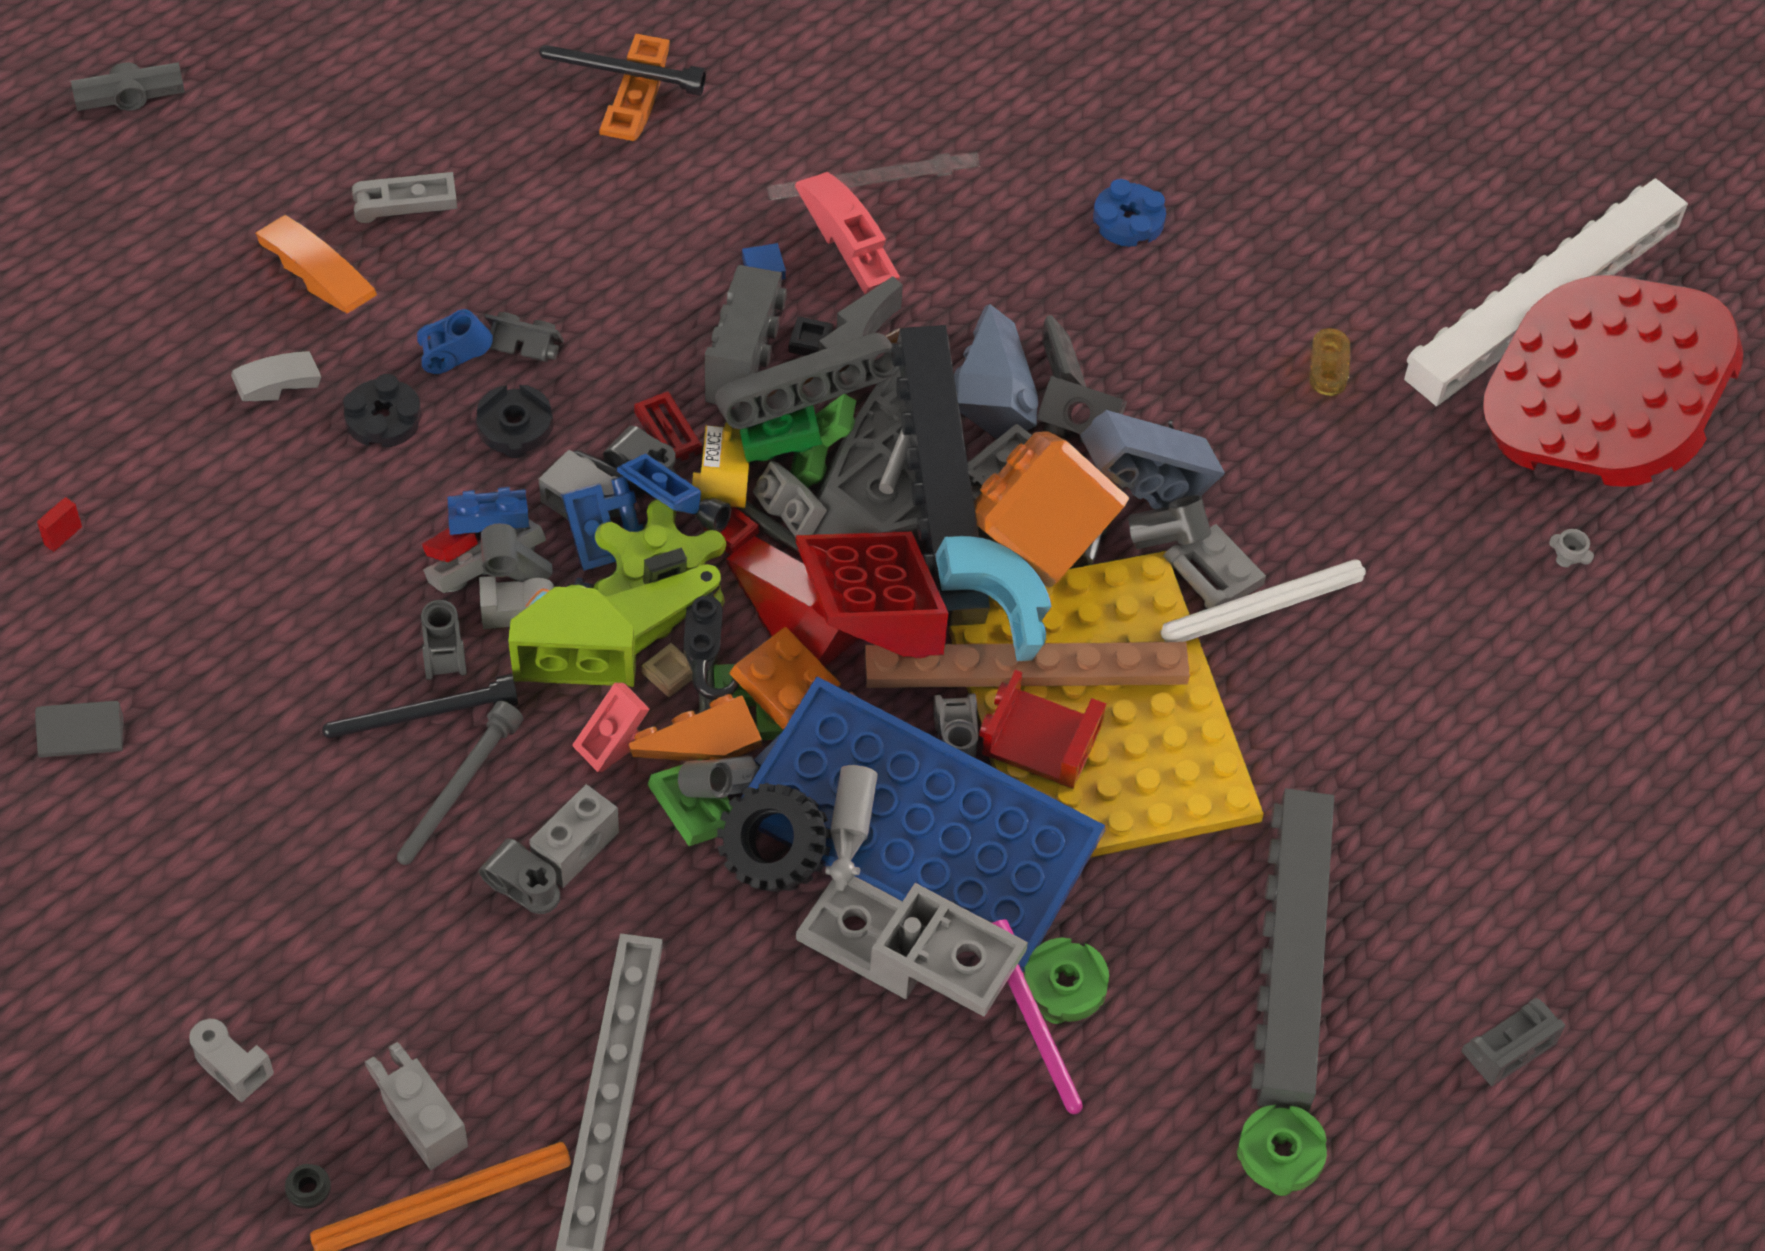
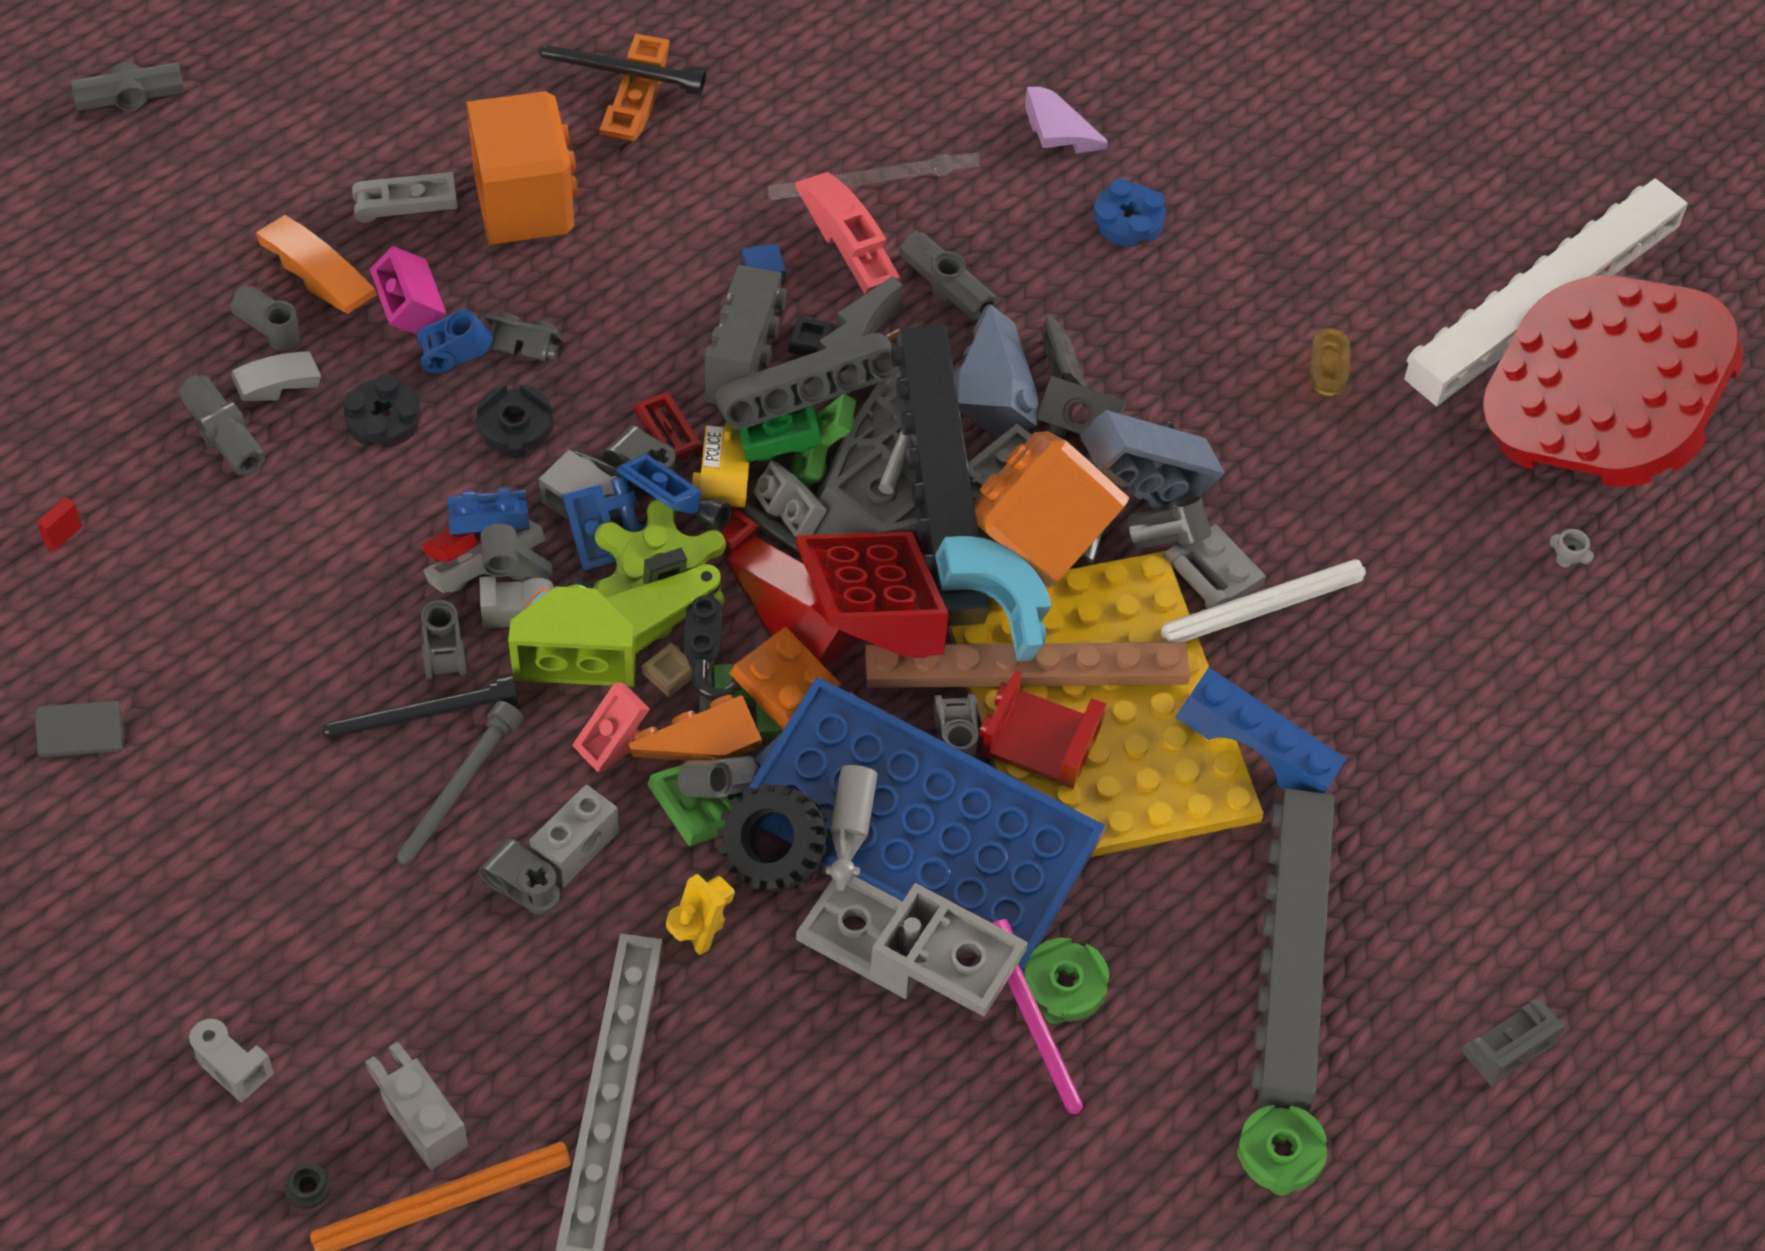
(221, 425): none -> dark grey piece
(270, 317): none -> dark grey piece
(407, 290): none -> dark pink brick
(522, 167): none -> orange plate
(700, 911): none -> yellow hips
(946, 274): none -> dark grey piece
(1059, 123): none -> lavender slope
(1226, 711): none -> blue arch

